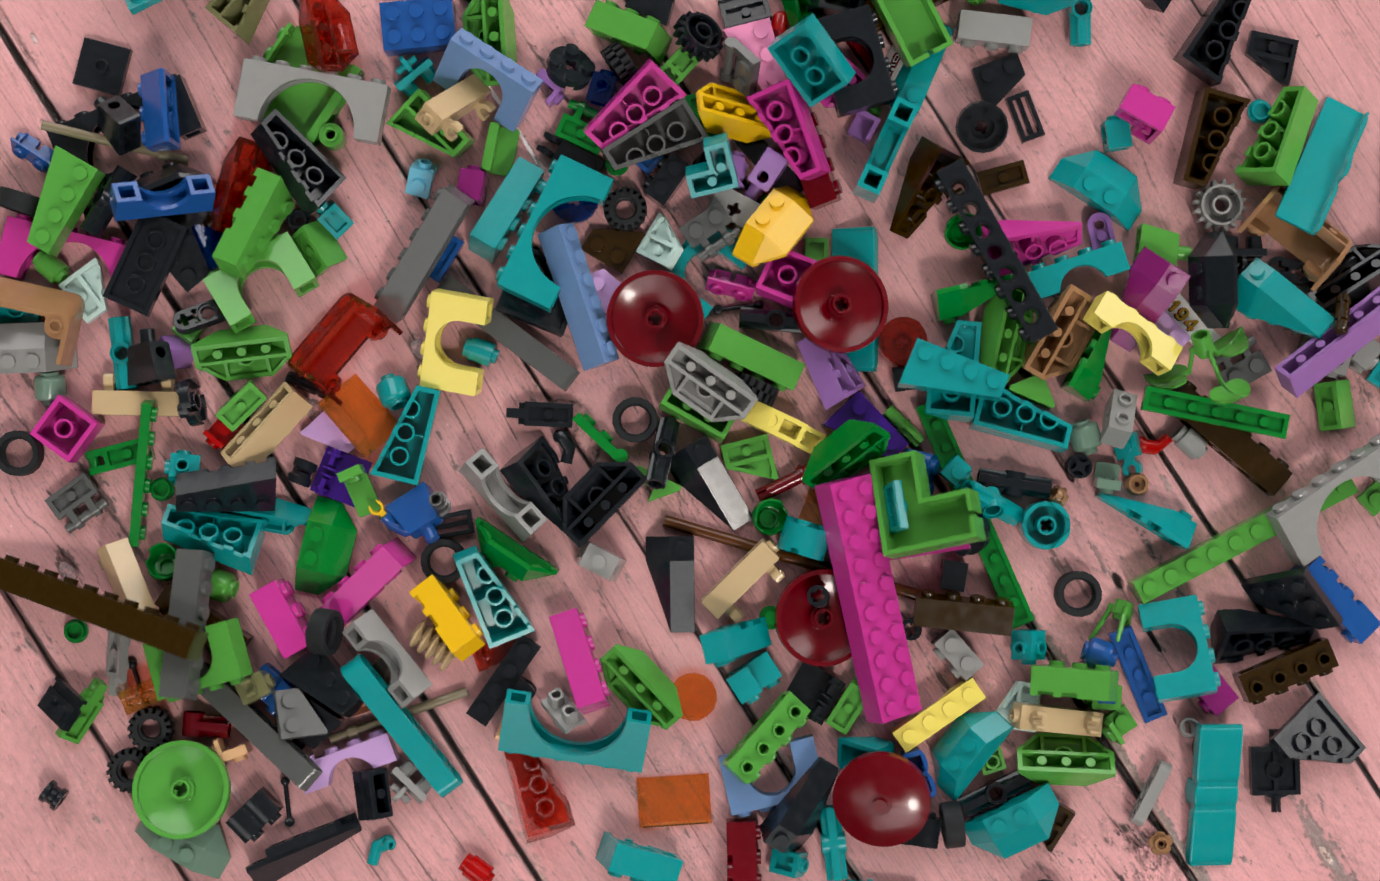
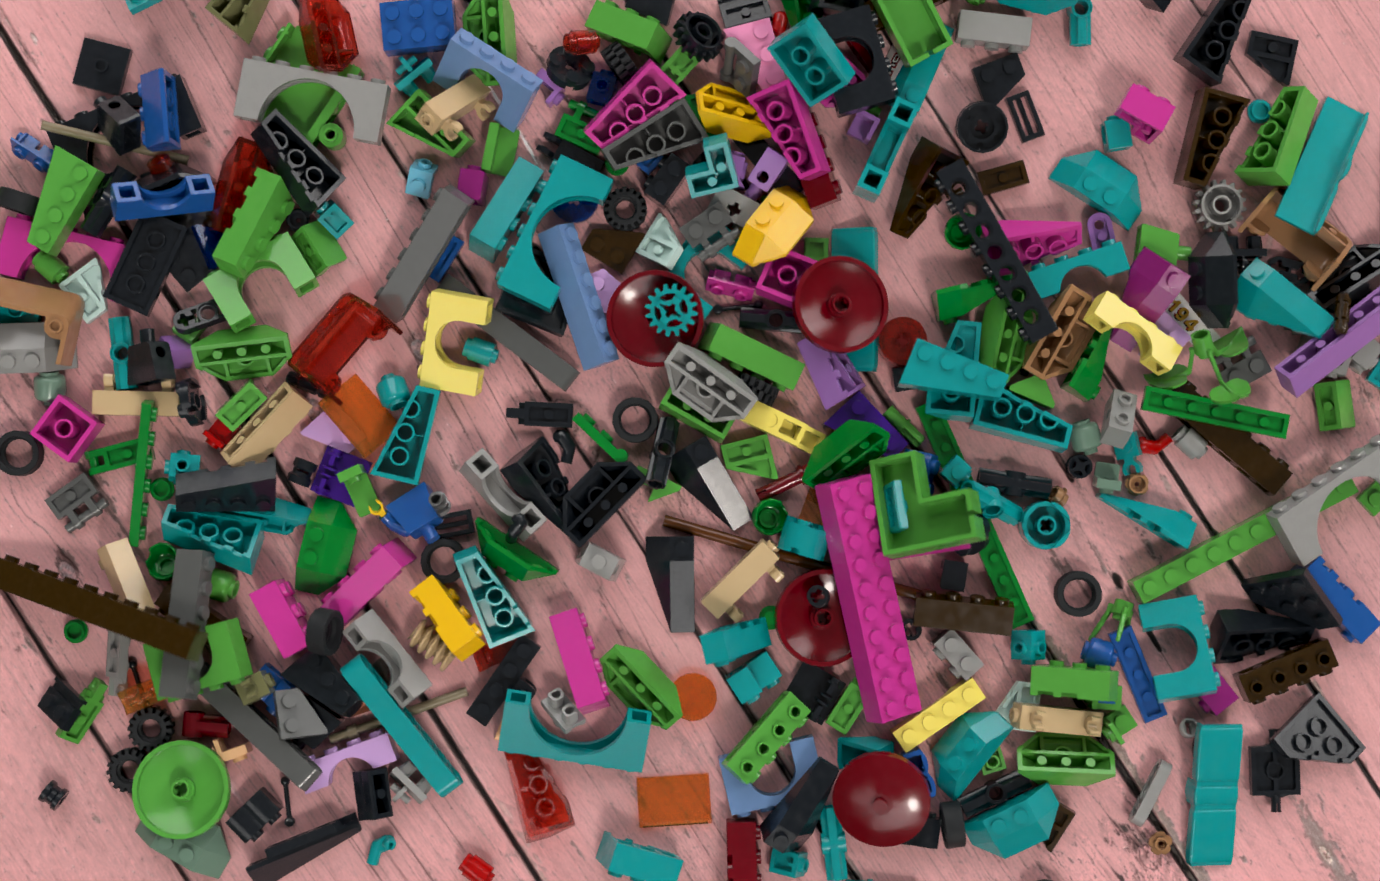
(159, 163): none -> clear red tile
(515, 530): none -> black arm
(581, 42): none -> clear red brick
(677, 300): none -> teal gear

